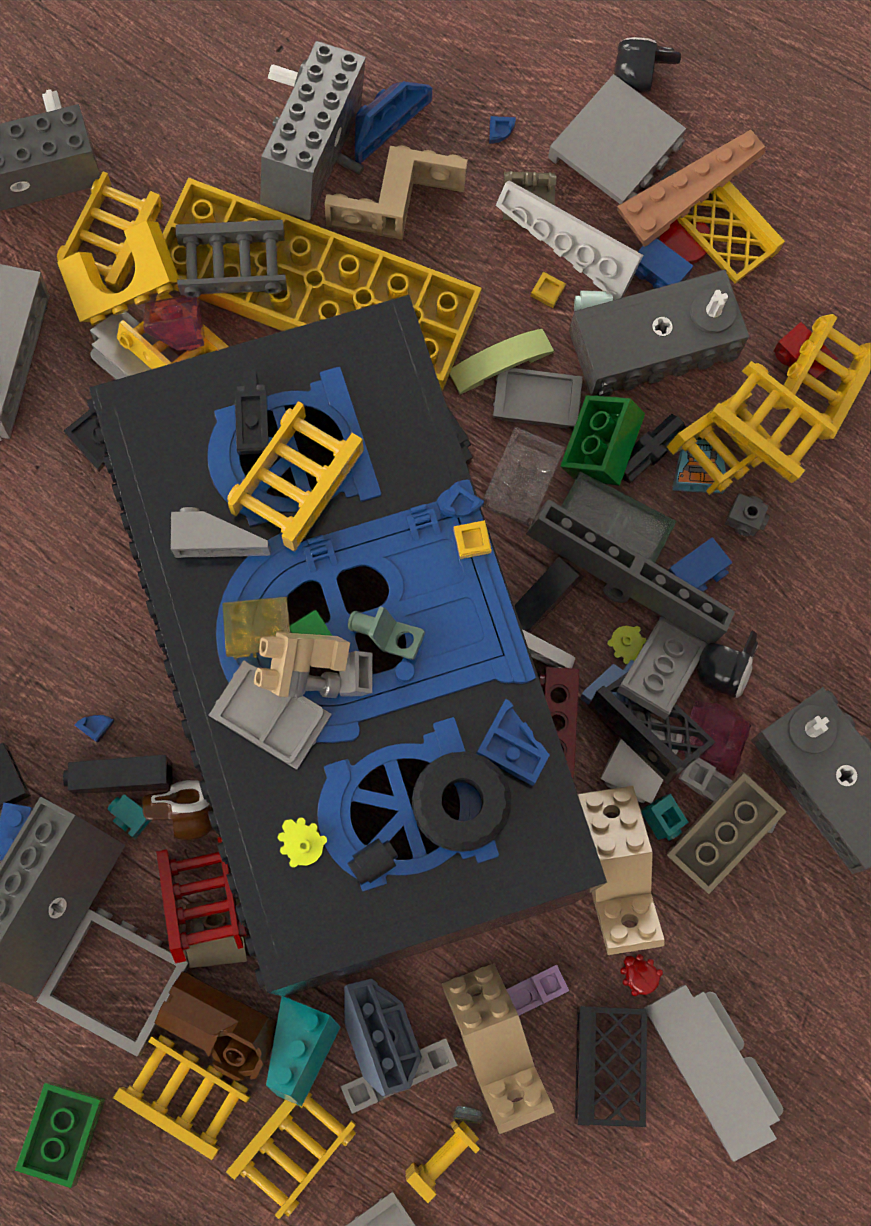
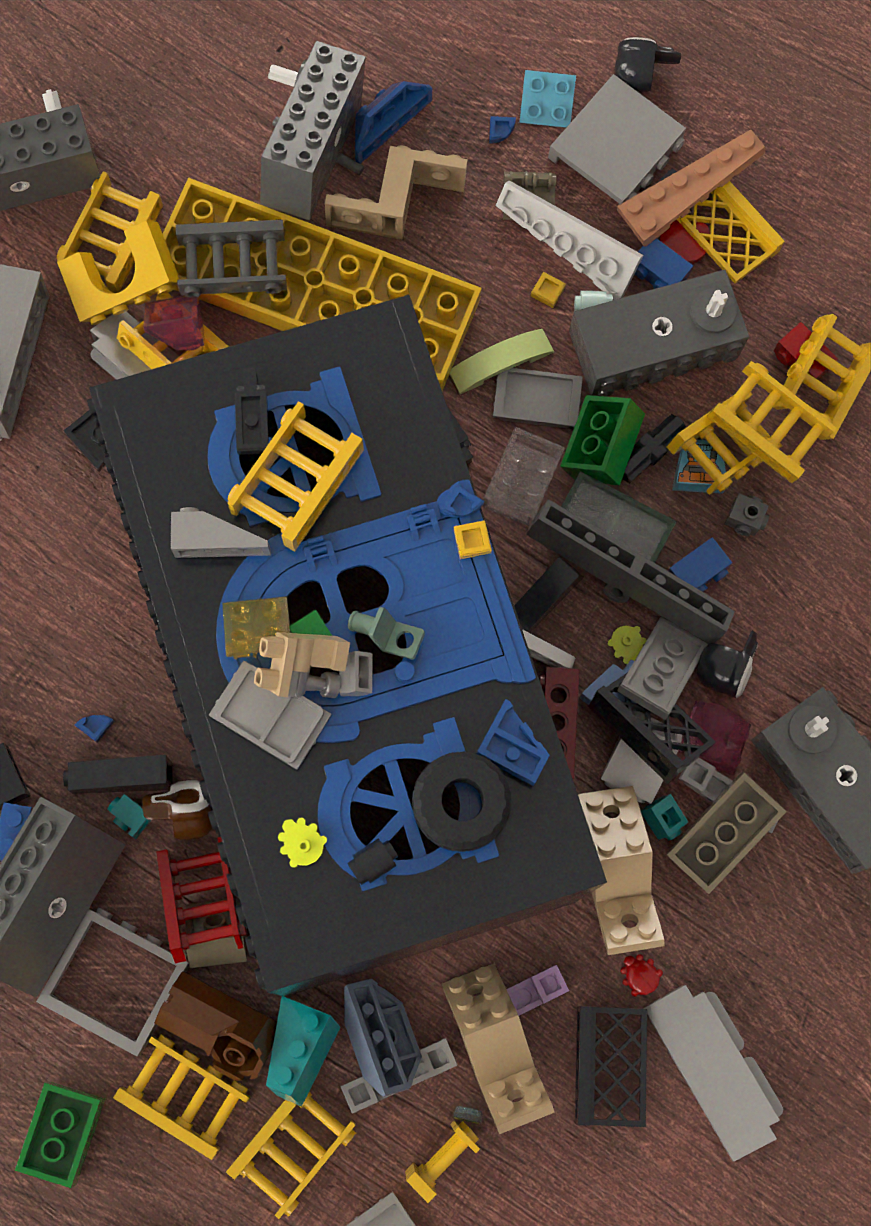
(547, 98): none -> medium azure hinge

